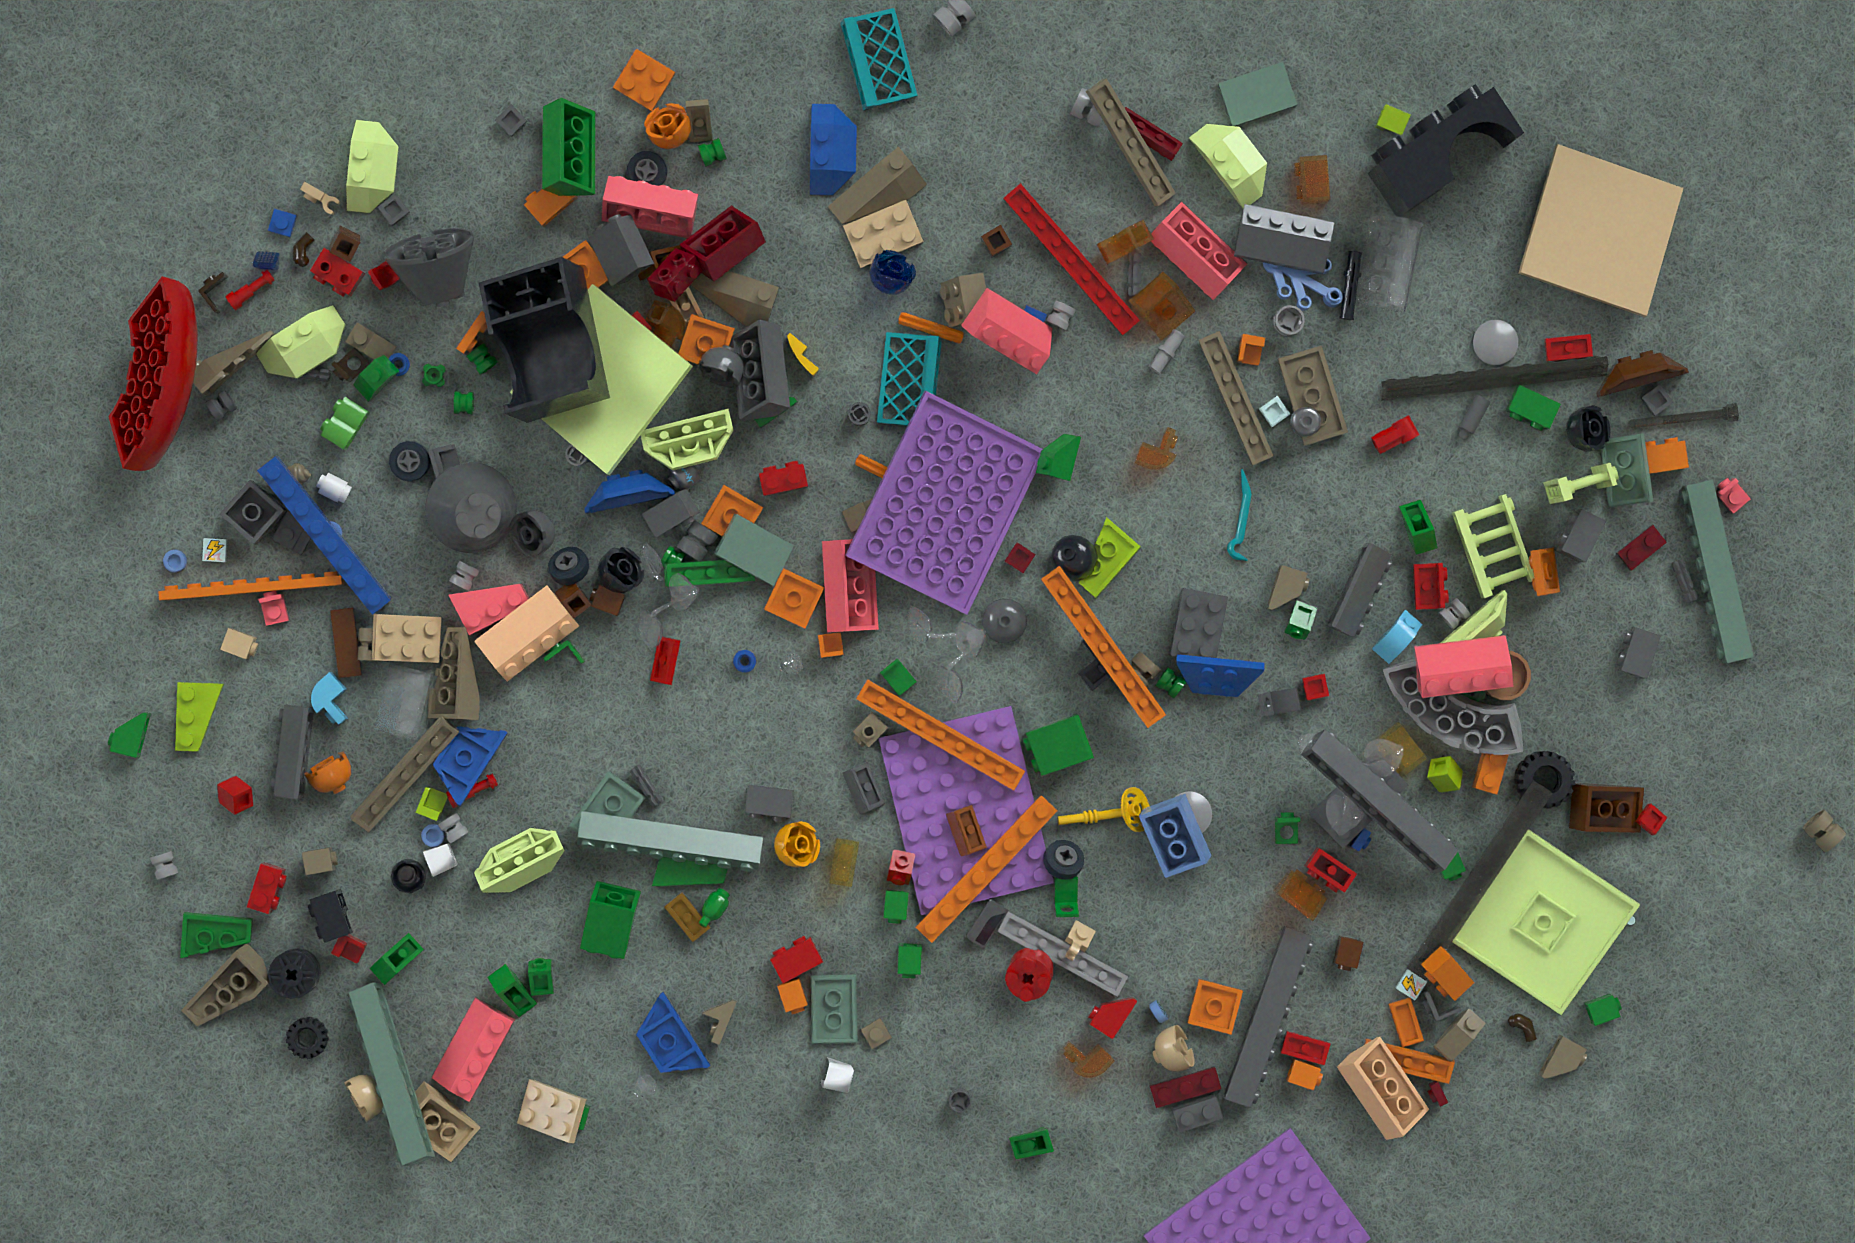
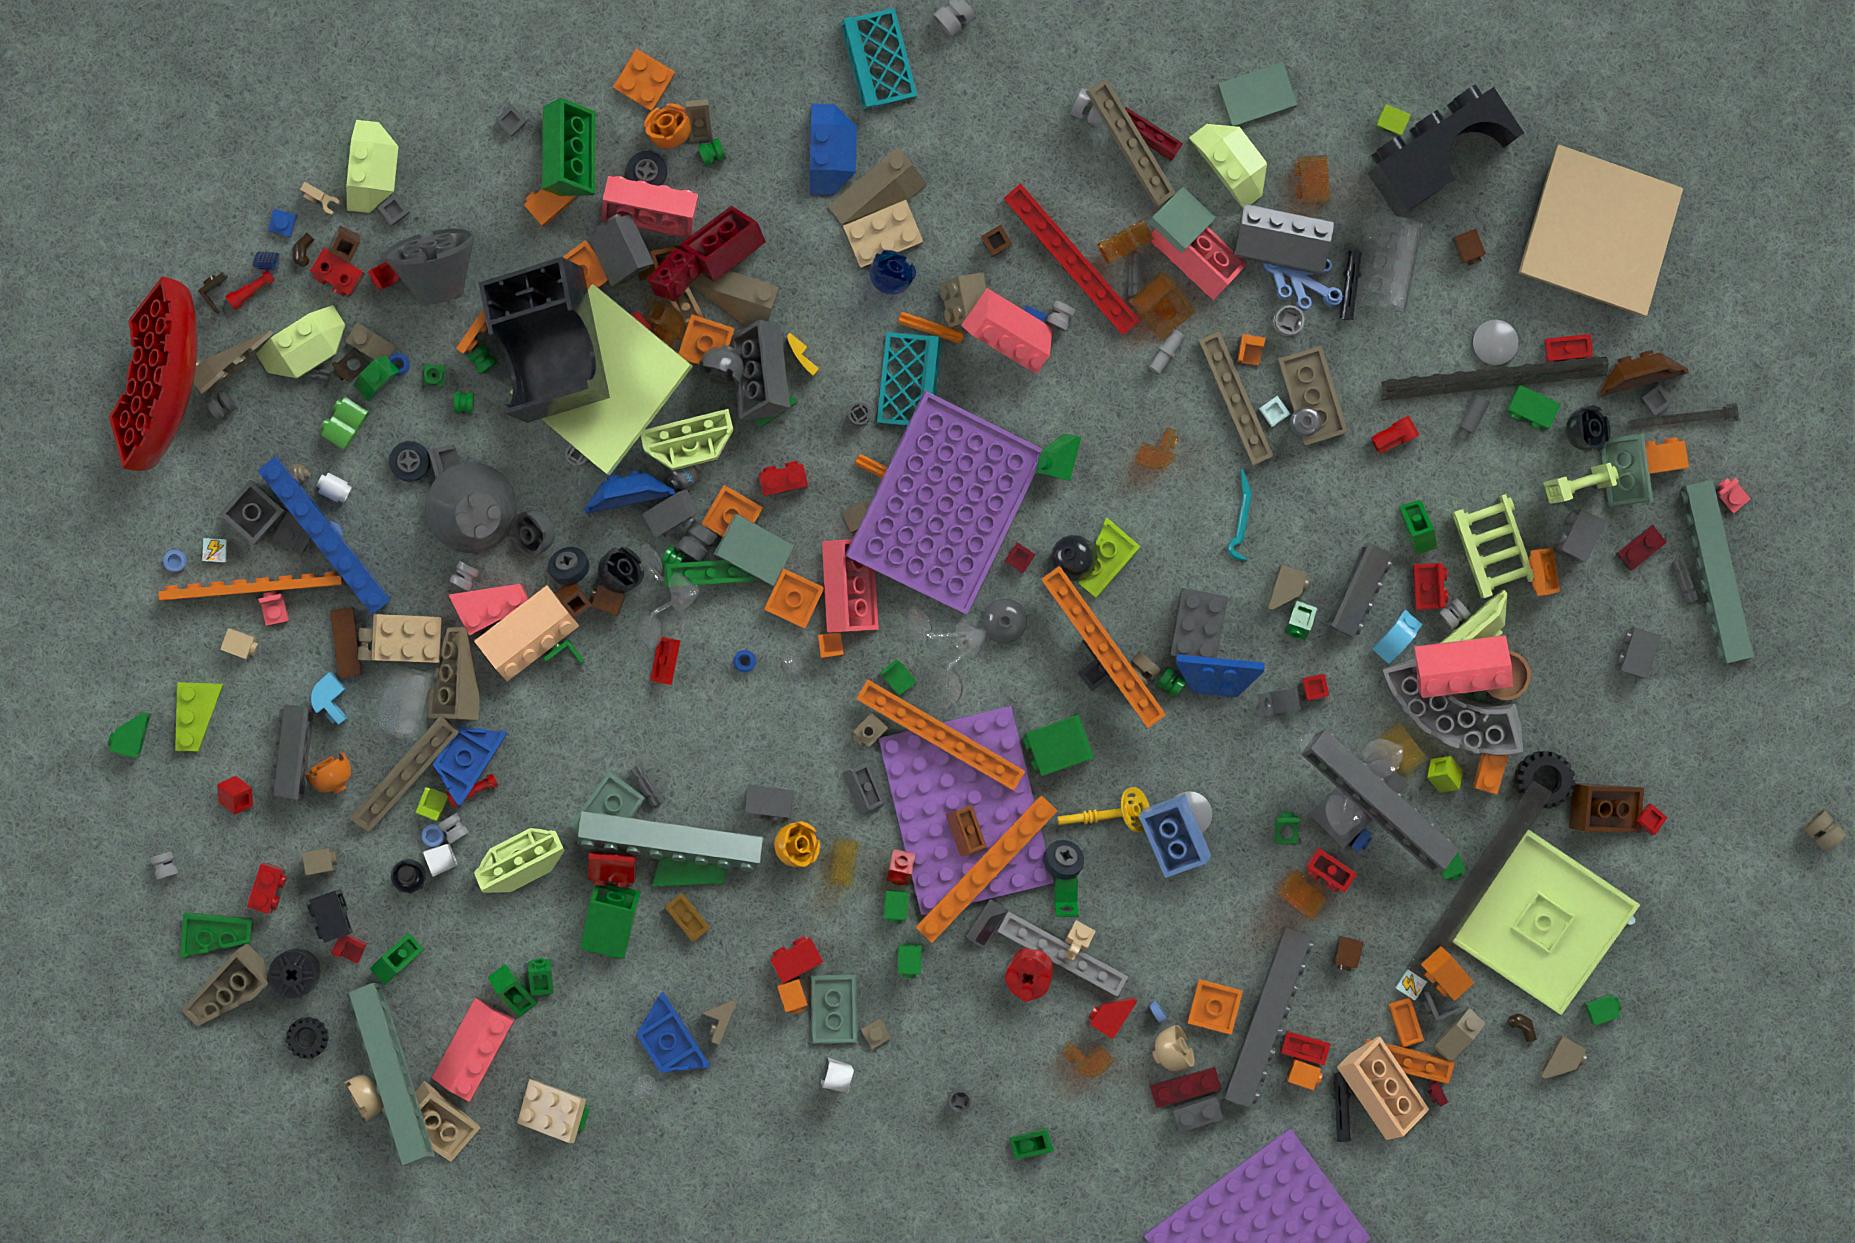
(612, 868): none -> red slope
(714, 906): green plant -> none
(1182, 219): none -> sand green tile
(1342, 1108): none -> black pin
(1469, 247): none -> reddish brown brick

